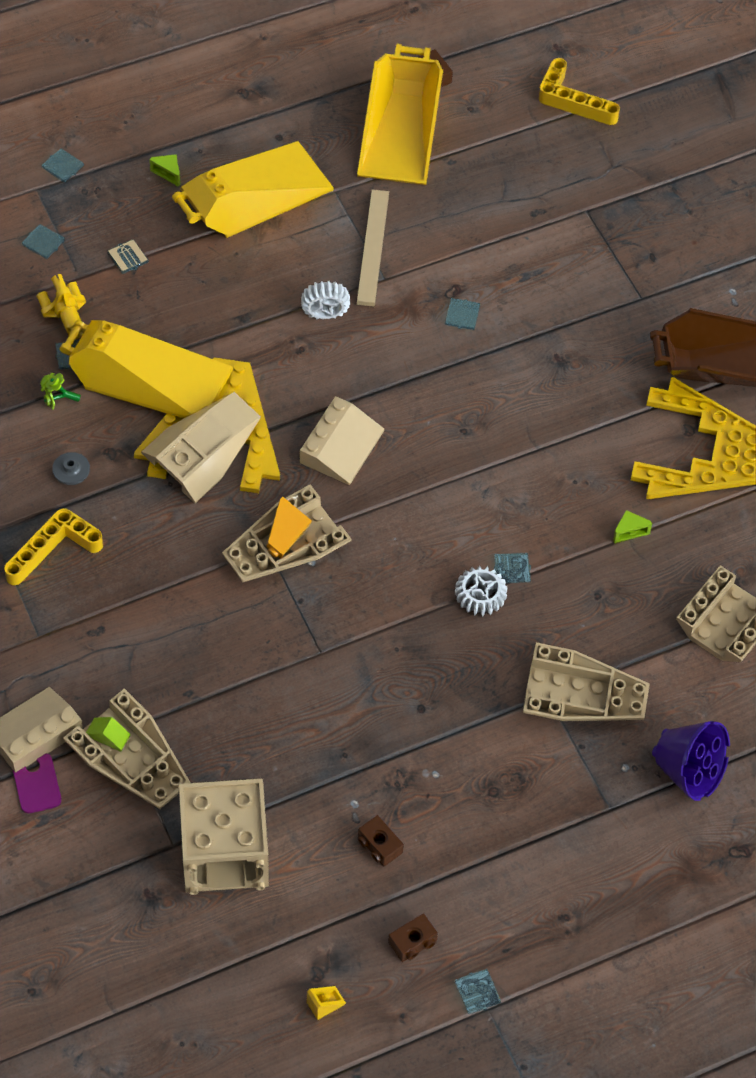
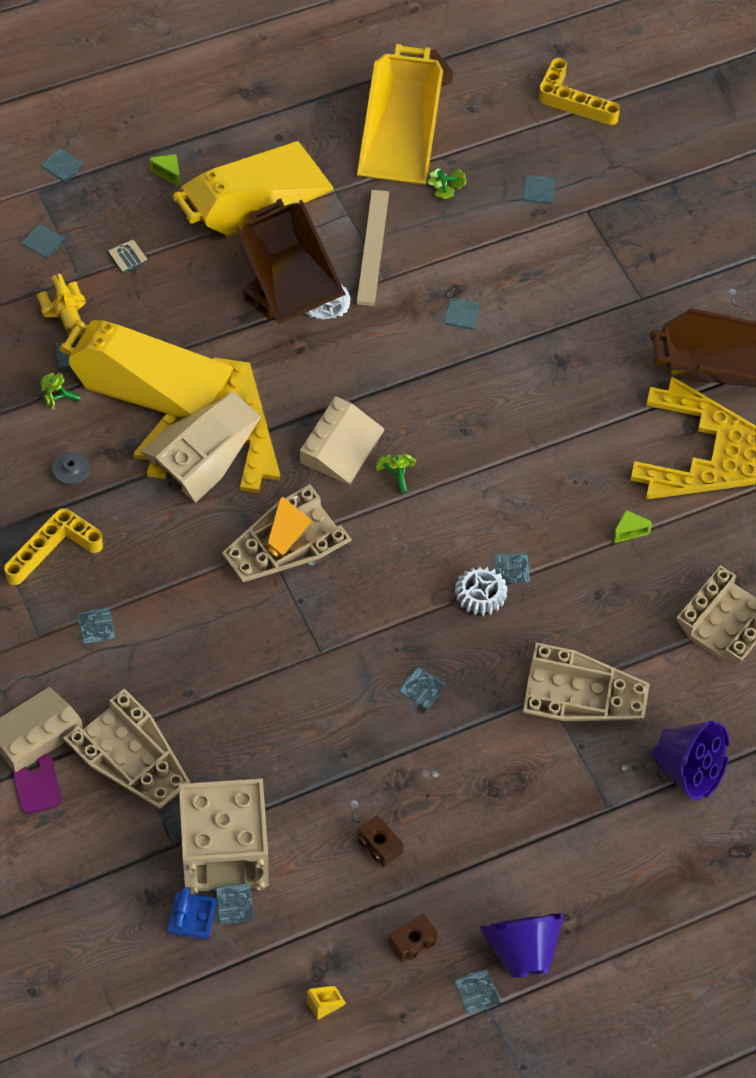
(96, 625): none -> clear light blue piece
(108, 732): lime slope -> none
(192, 915): none -> blue plate
(235, 903): none -> clear light blue piece
(255, 296): none -> reddish brown brick
(289, 259): none -> reddish brown windscreen
(400, 461): none -> lime plant
(422, 688): none -> clear light blue piece
(439, 179): none -> lime plant
(525, 943): none -> dark purple cone
(539, 189): none -> clear light blue piece

